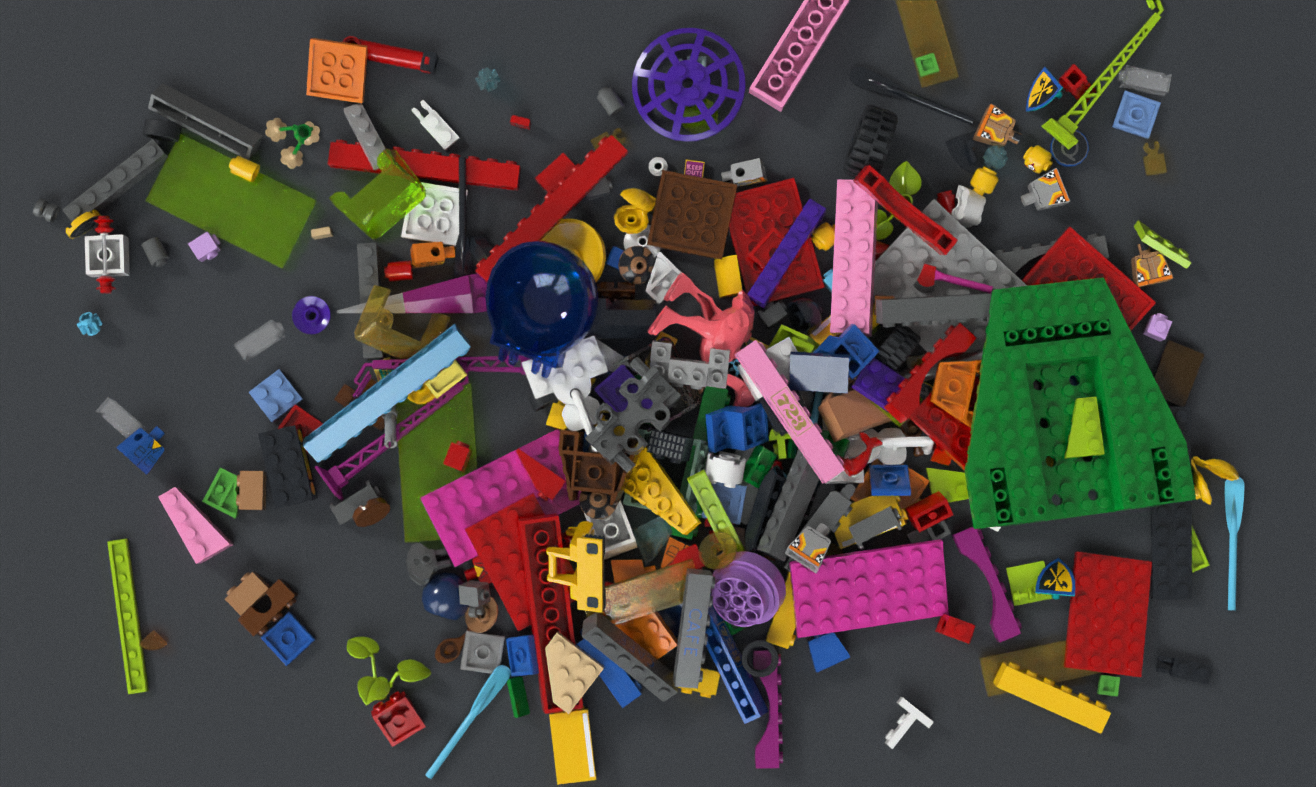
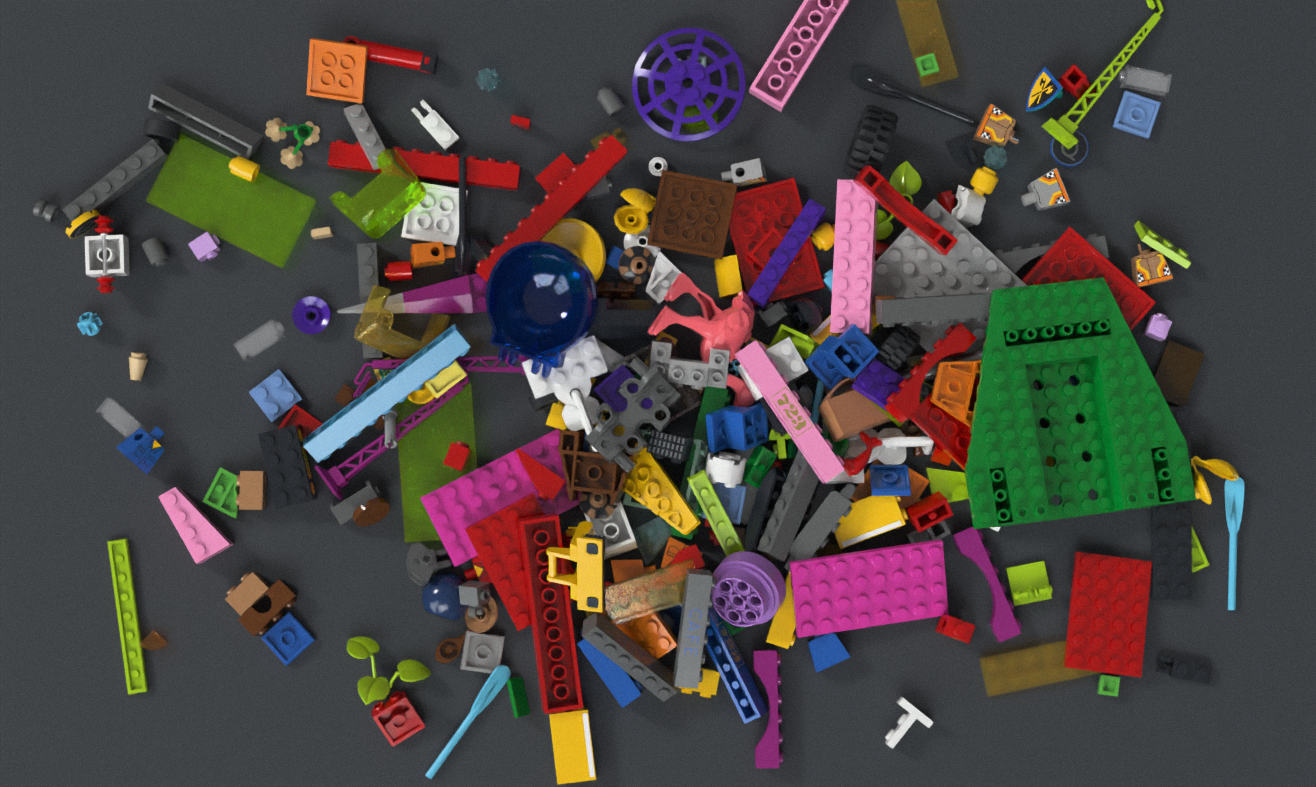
(137, 365): none -> tan cone
(522, 655): blue tile -> none
(569, 671): tan plate -> none
(694, 168): tile -> none
(712, 545): clear yellow dish -> none
(745, 656): black tyre -> none
(810, 547): light grey torso -> none
(819, 372): tile -> none
(875, 525): dark grey brick -> none
(929, 273): piece -> none
(1038, 159): yellow head -> none
(1052, 697): yellow brick -> none
(1056, 580): shield -> none
(1085, 432): lime wing -> none
(1154, 162): clear yellow plate -> none

